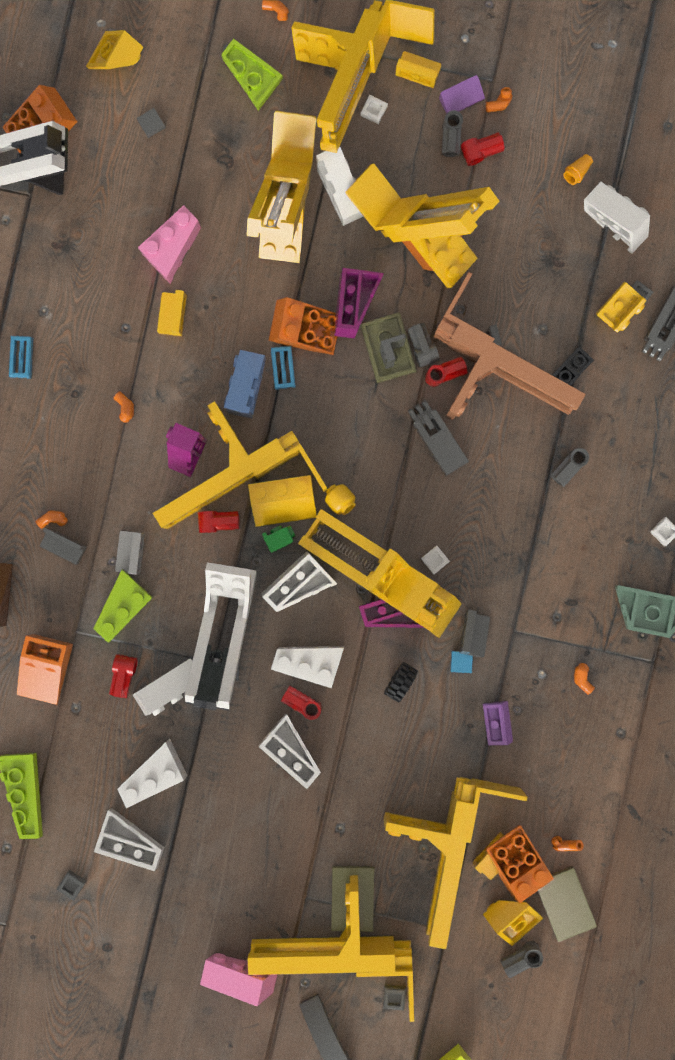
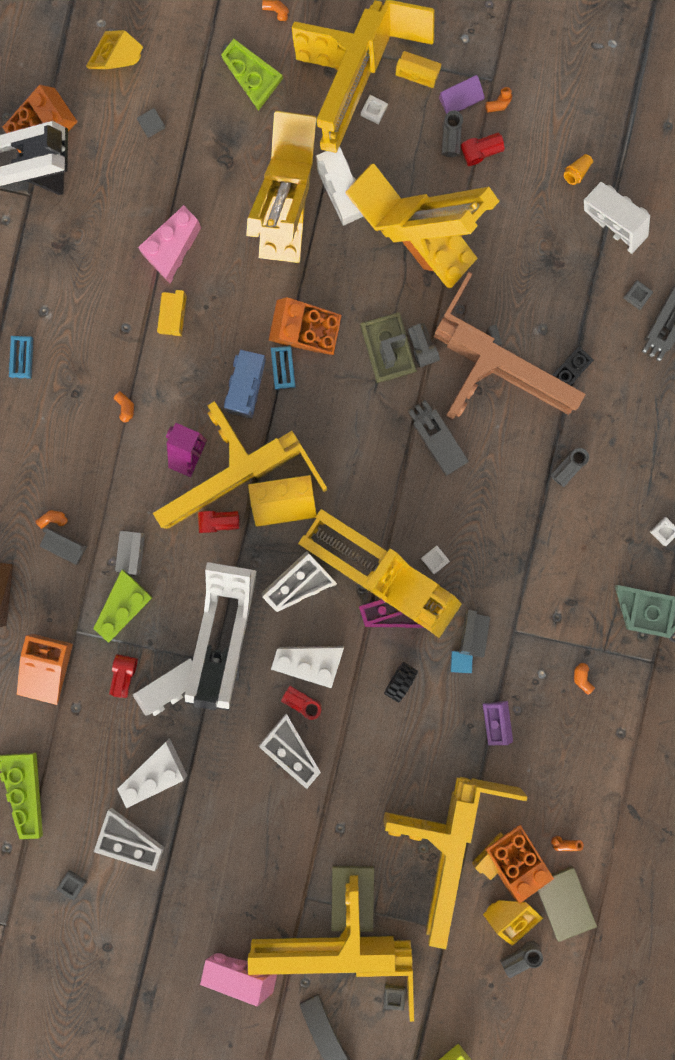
(279, 538): green brick -> none
(340, 499): yellow head -> none
(354, 299): magenta wedge -> none
(447, 371): red piece -> none
(621, 307): yellow bracket -> none

